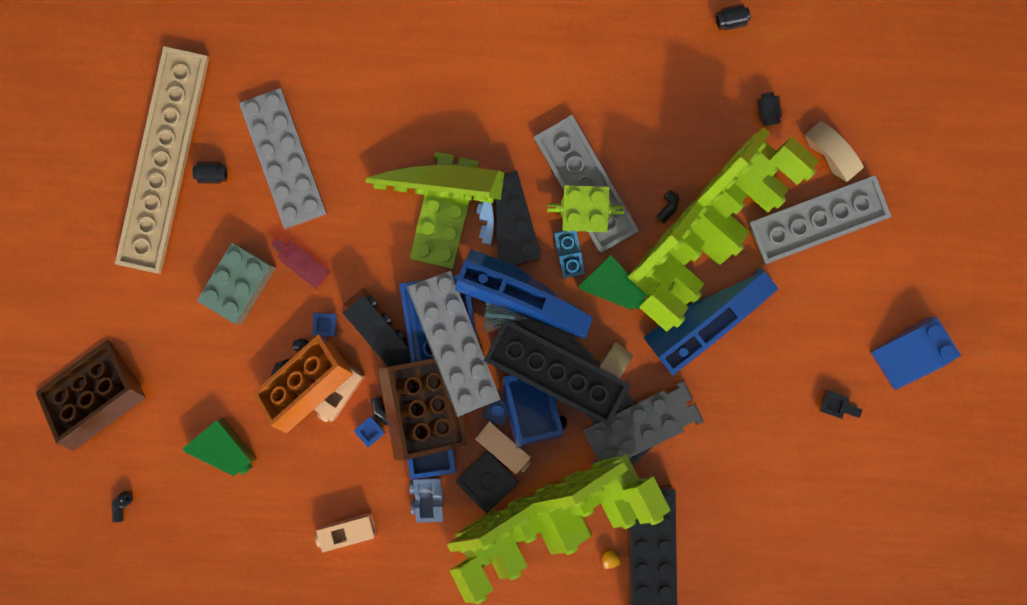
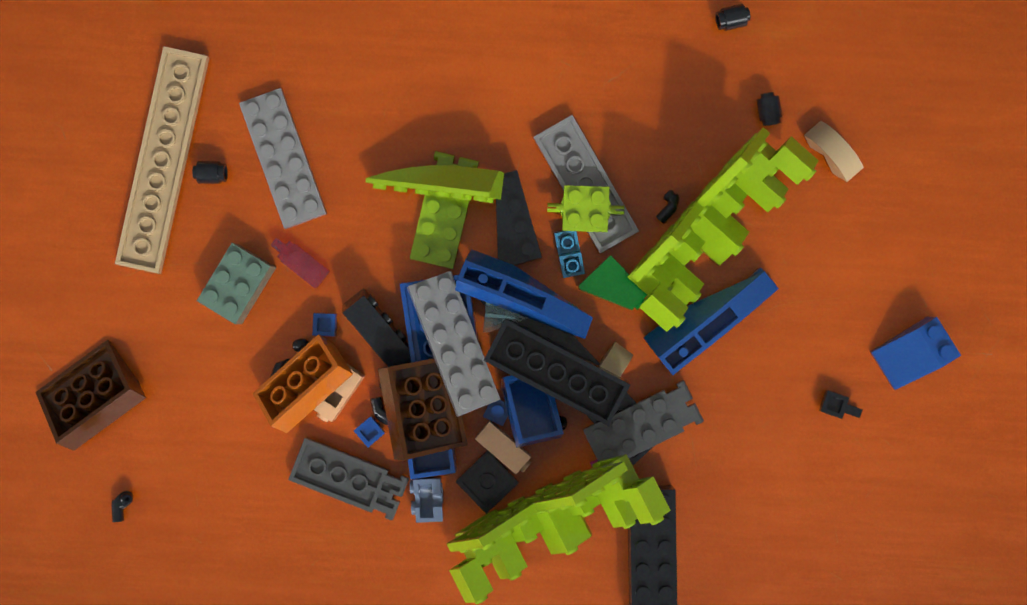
(221, 448): green slope -> none
(346, 532): light nougat brick -> none
(347, 478): none -> dark grey hinge
(486, 214): light blue slope -> none
(610, 559): light orange hinge -> none
(819, 220): light grey plate -> none

